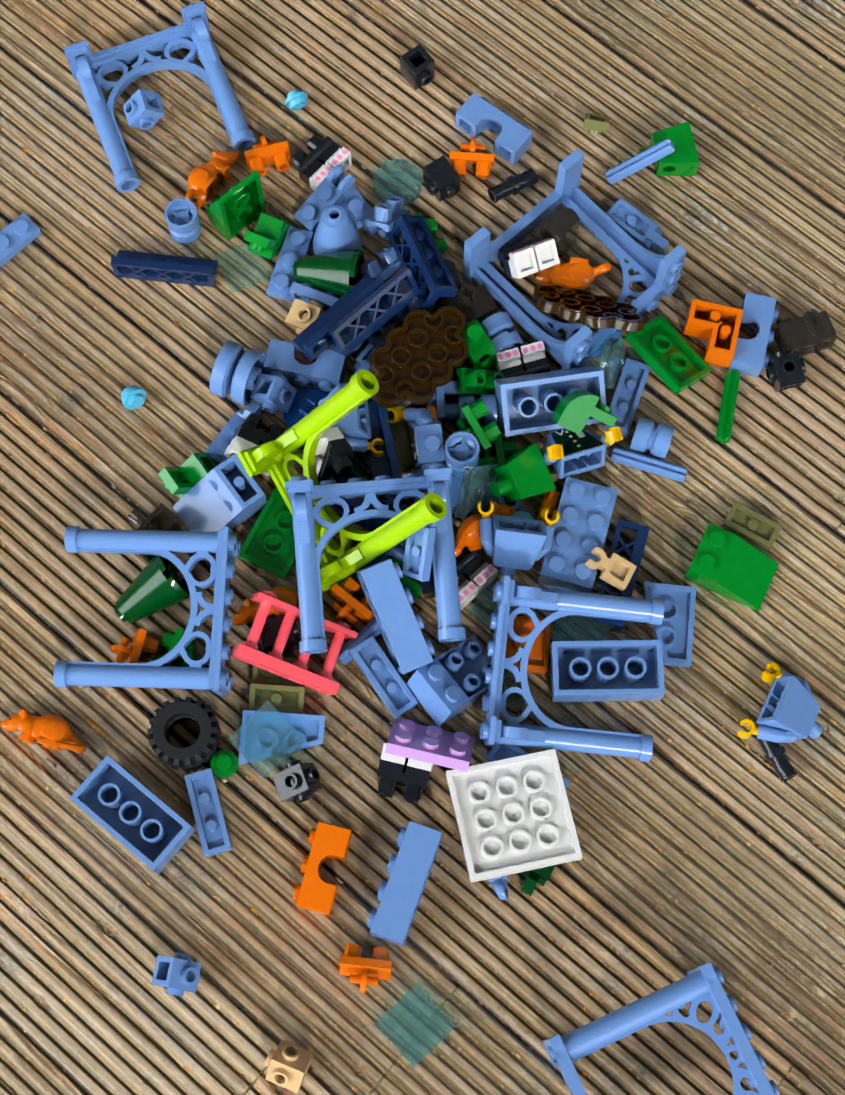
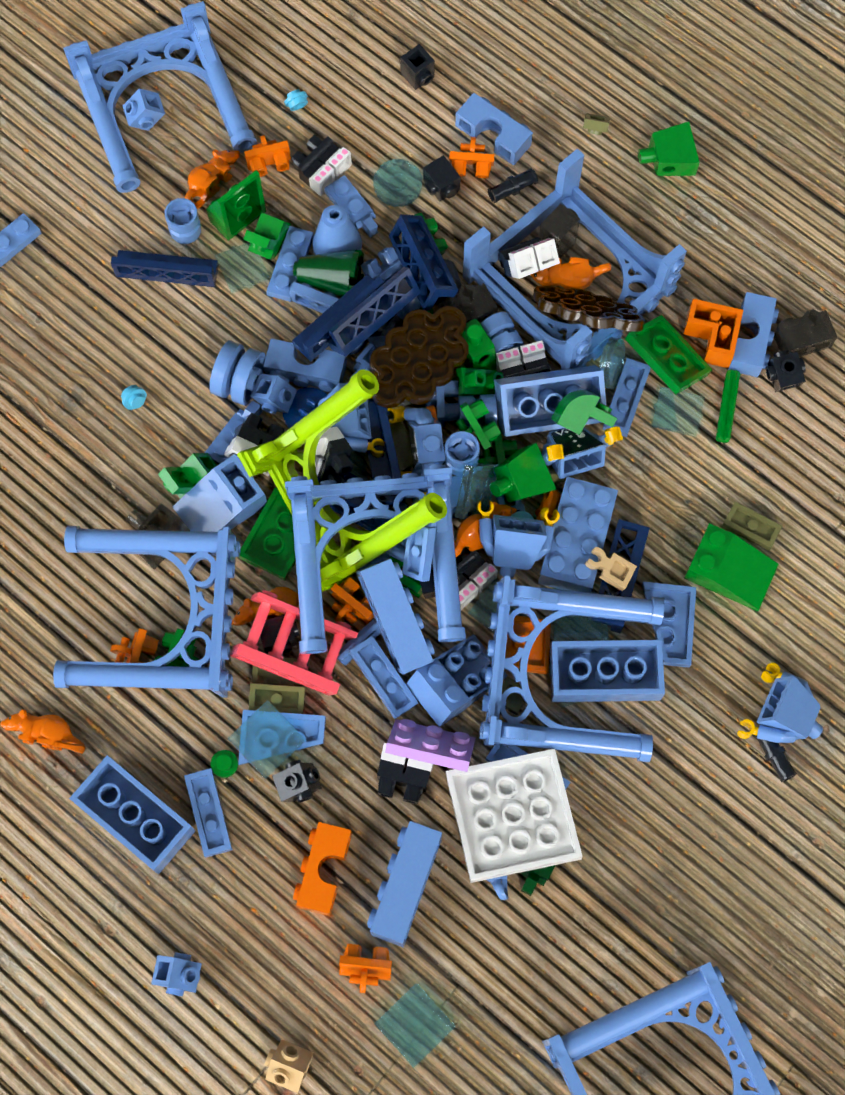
(152, 591): dark green cone -> none
(172, 715): black tyre -> none
(303, 314): tan brick -> none
(324, 196): medium blue hinge -> none
(386, 215): medium blue hips -> none
(638, 226): medium blue hinge -> none
(639, 161): medium blue axle -> none
(648, 464): medium blue axle -> none
(652, 437): medium blue wheel -> none
(678, 412): none -> clear light blue piece

